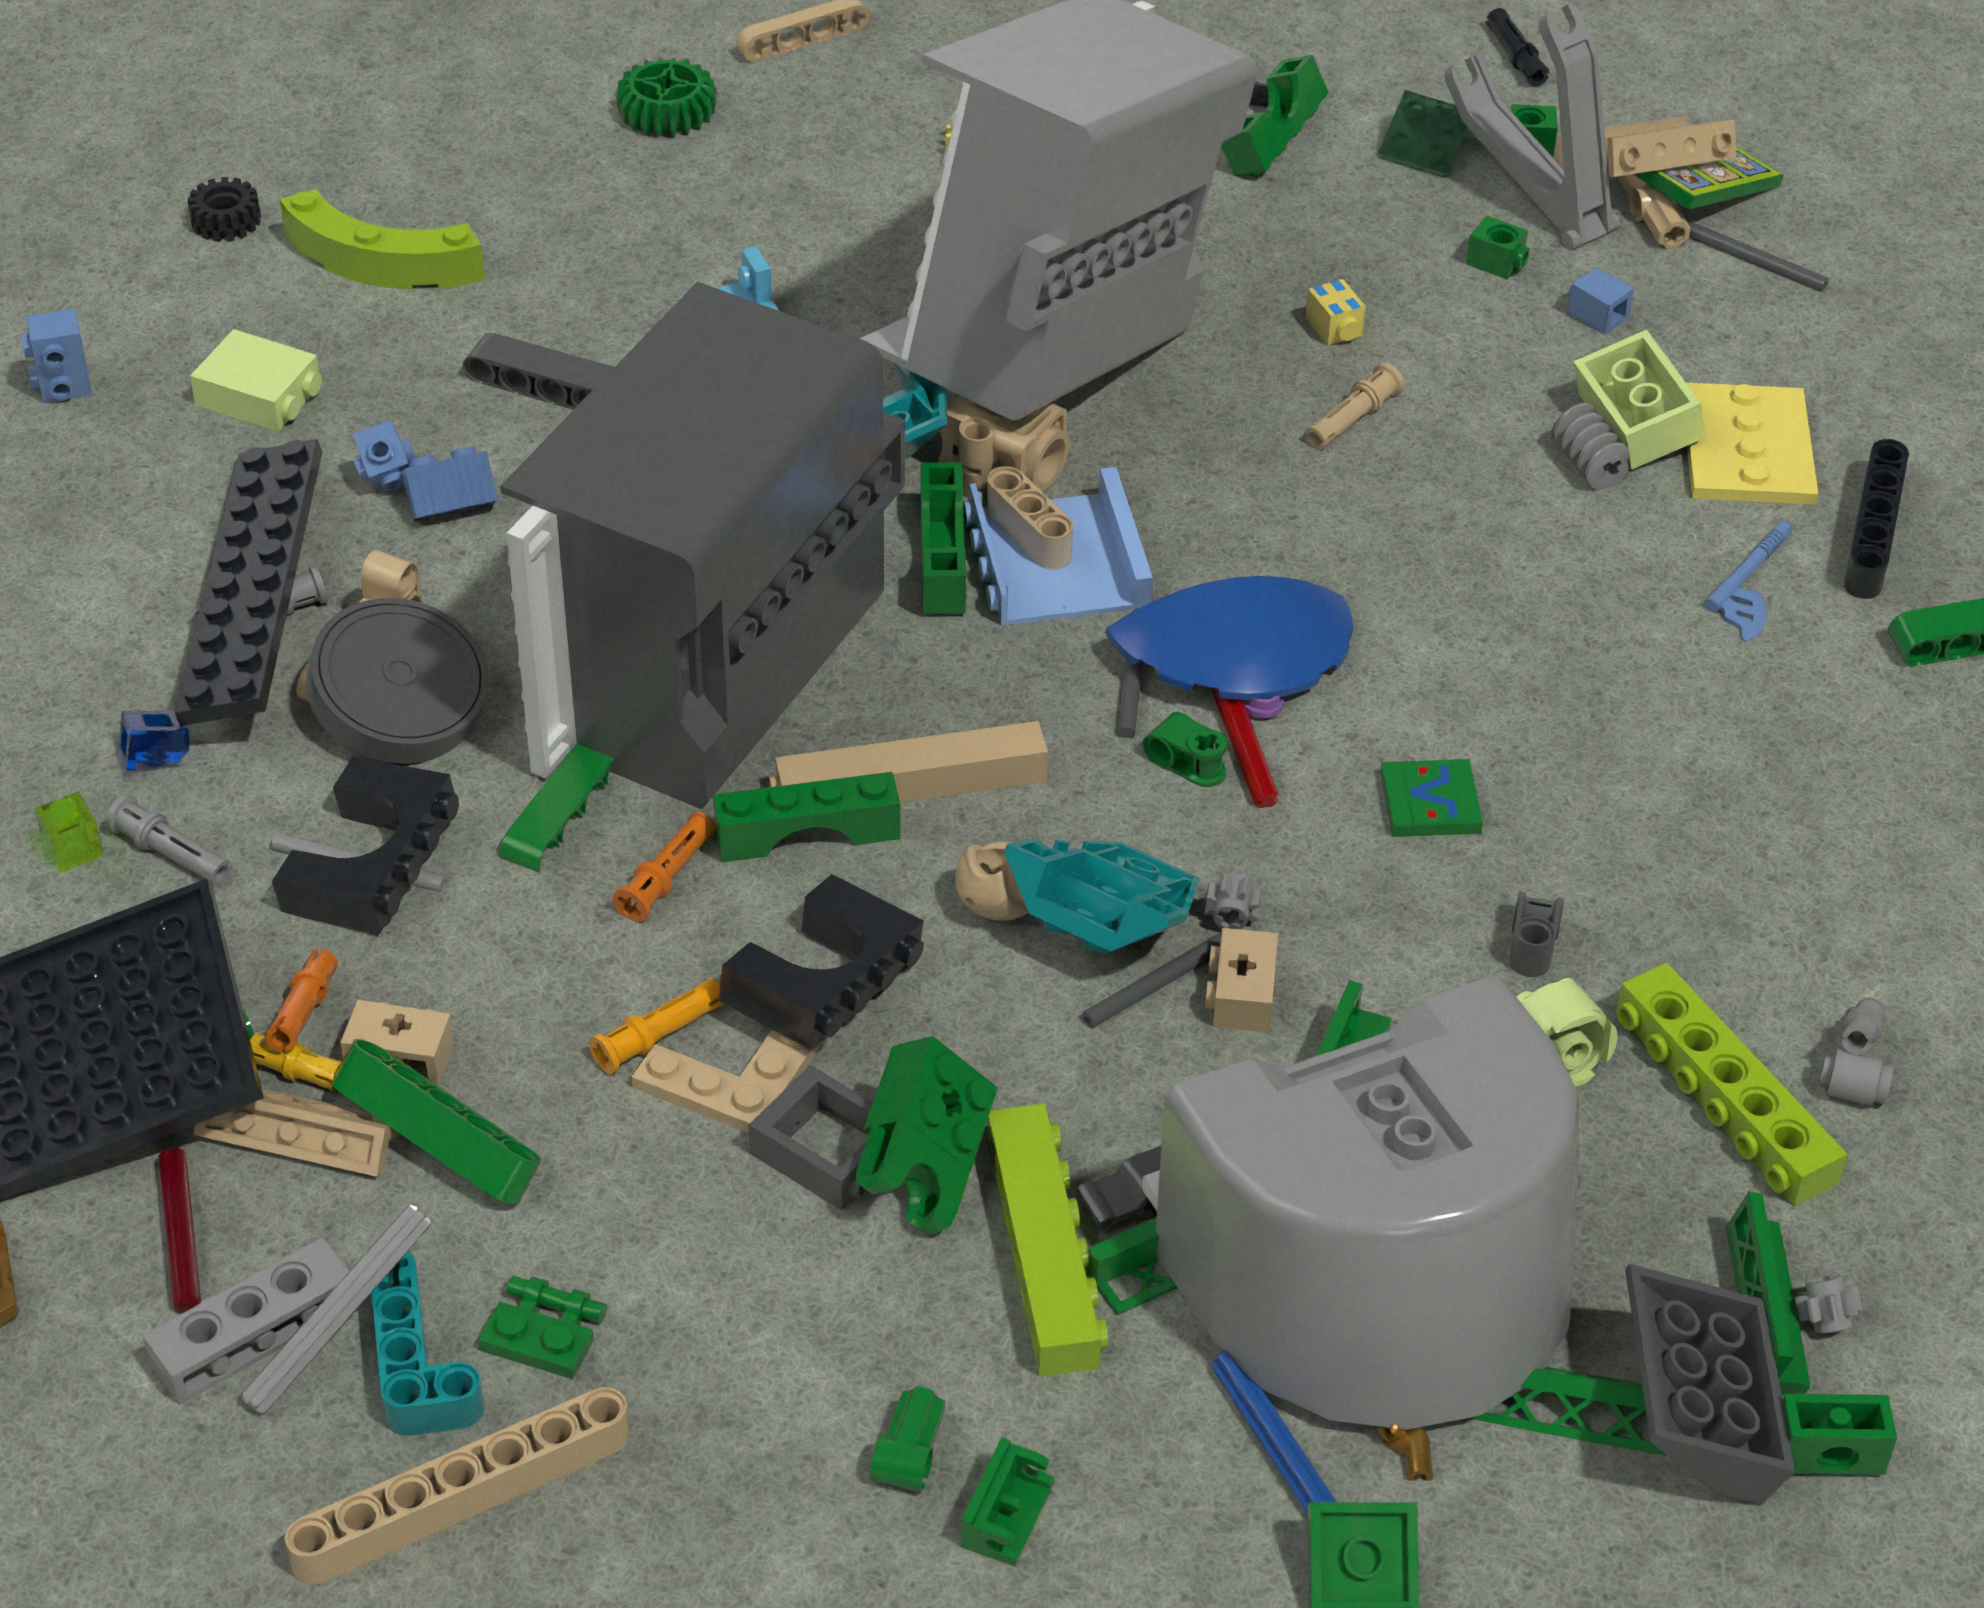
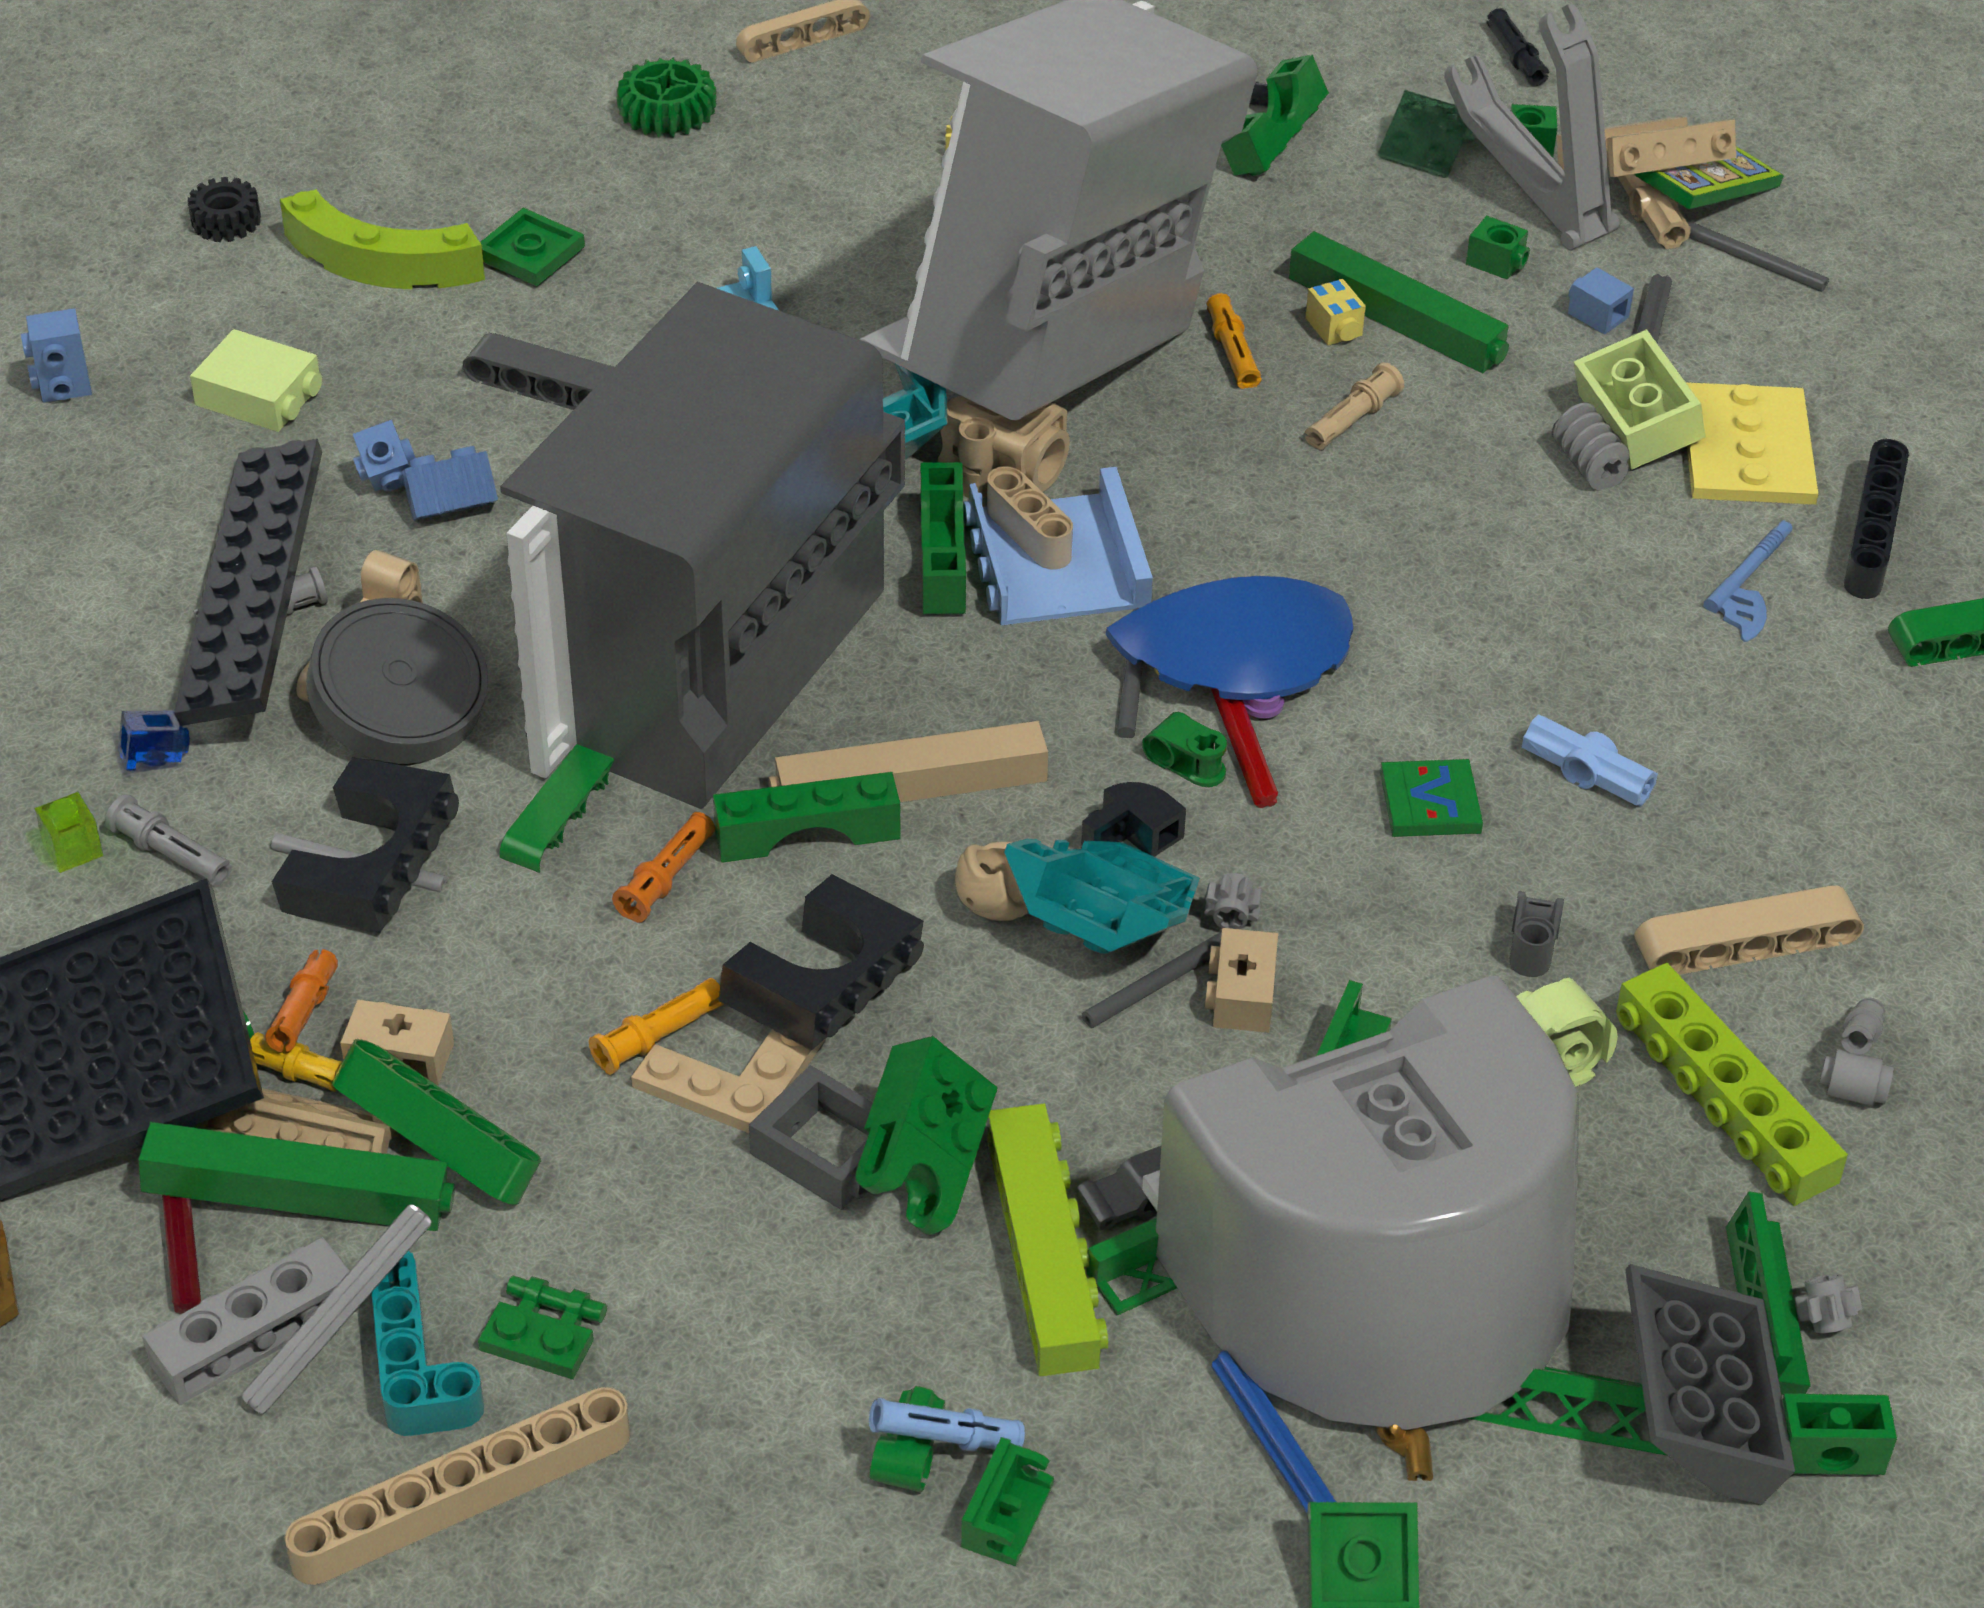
(291, 1175): none -> green brick
(531, 246): none -> green plate
(964, 1428): none -> light blue pin
(1139, 814): none -> black brick
(1229, 330): none -> light orange pin
(1403, 302): none -> green brick
(1589, 760): none -> light blue piece
(1655, 305): none -> dark grey axle
(1750, 929): none -> tan beam

